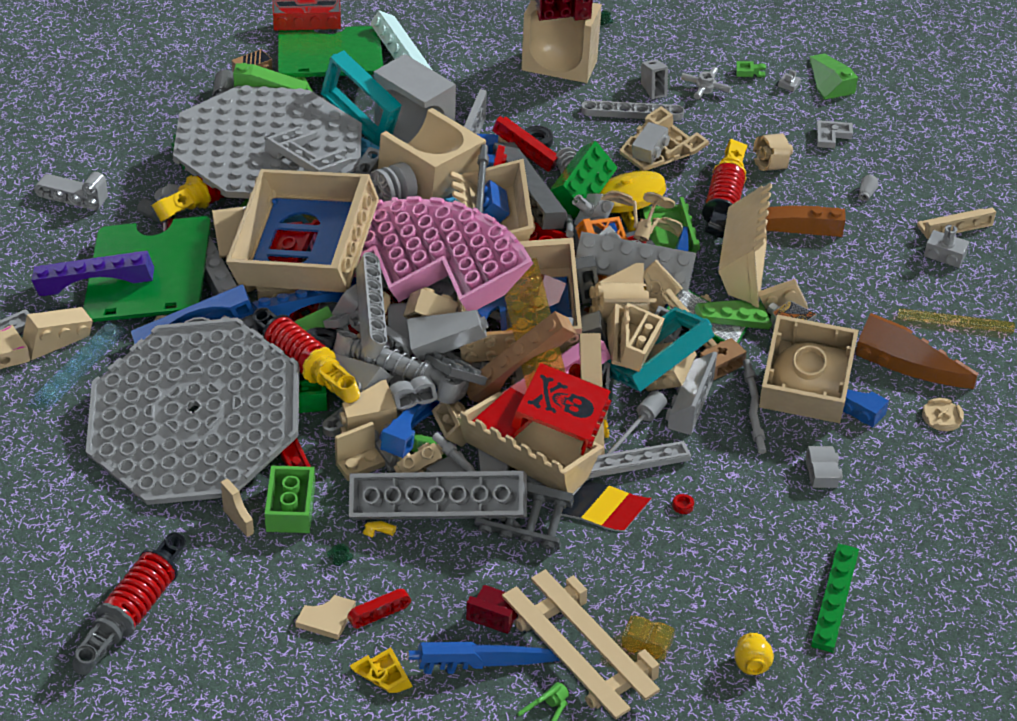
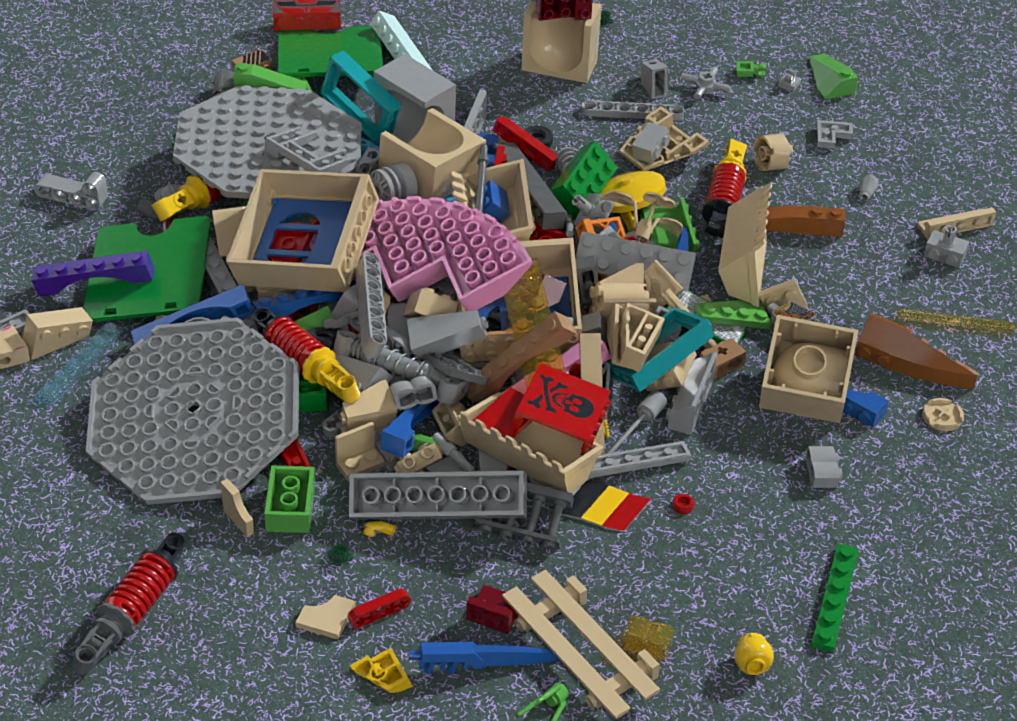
(757, 433): light grey bar -> none

